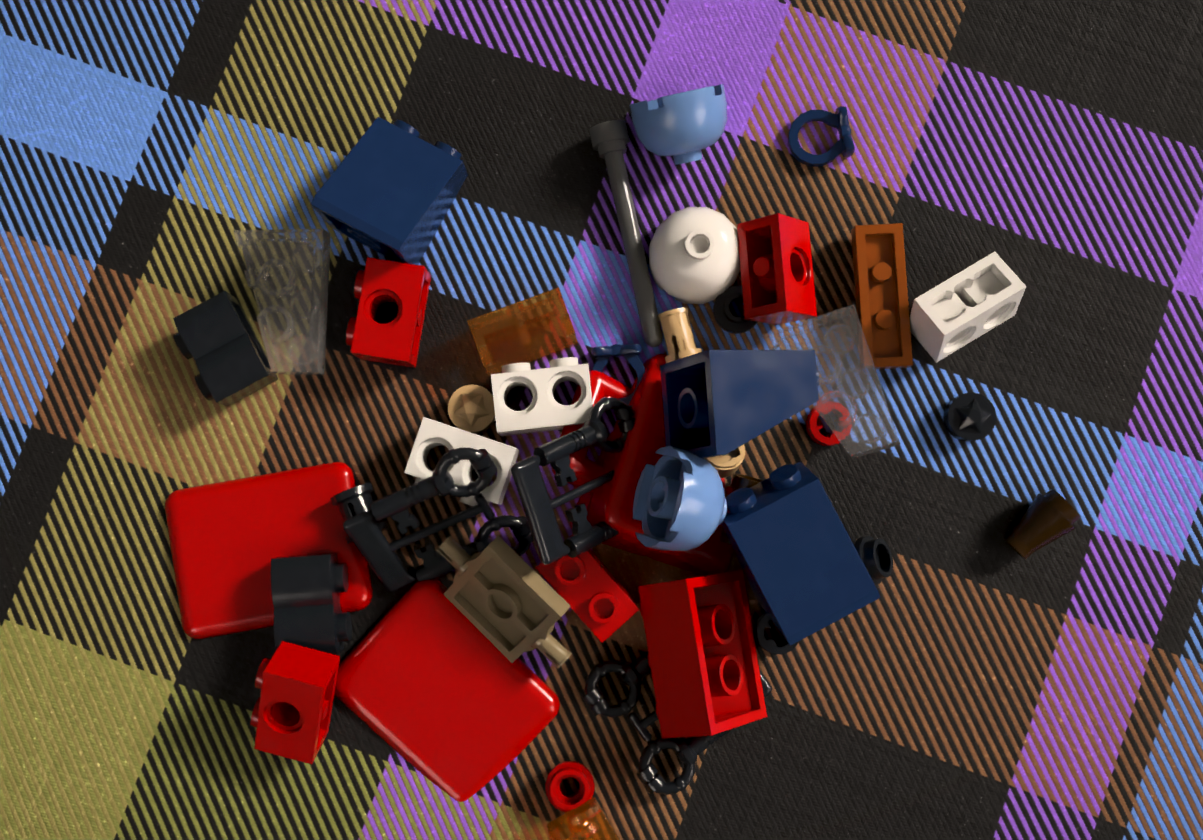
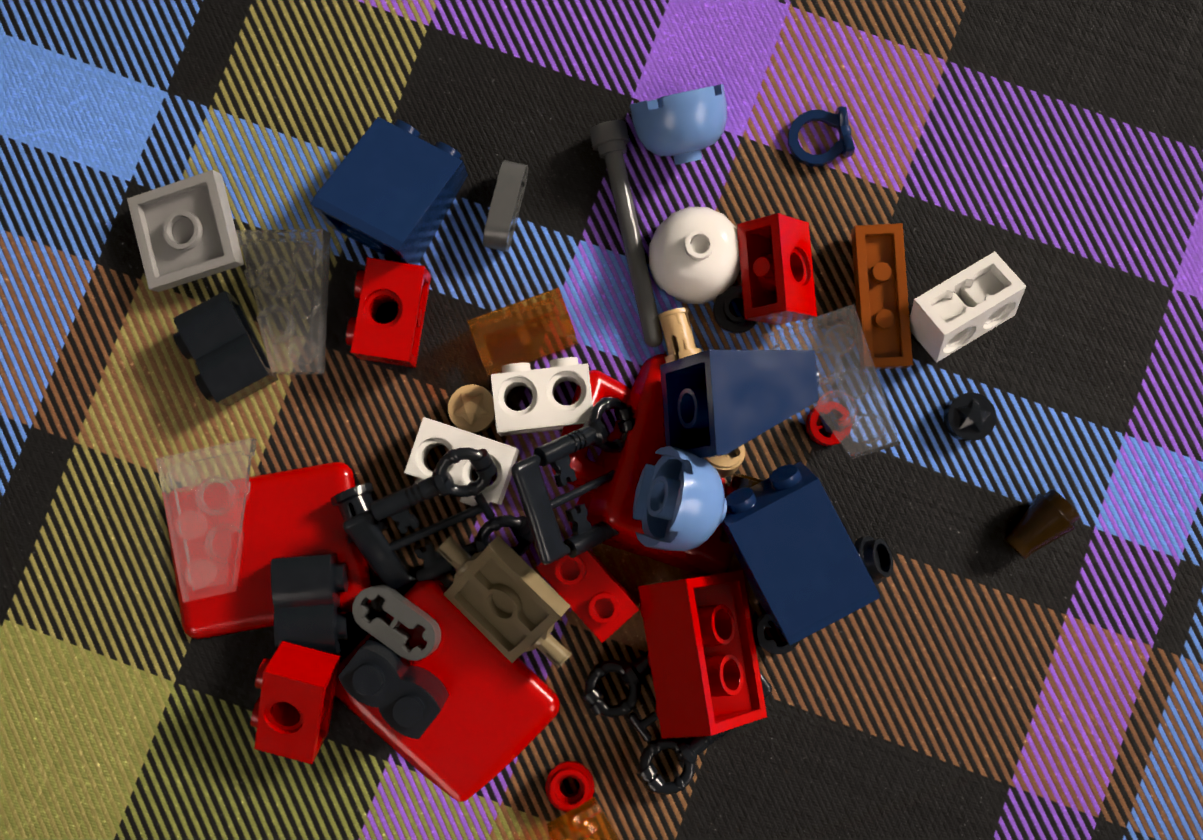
(185, 231): none -> light grey plate
(205, 514): none -> clear wing
(389, 631): none -> dark grey beam
(403, 692): none -> black brick
(505, 205): none -> dark grey beam
(628, 351): dark blue piece -> none

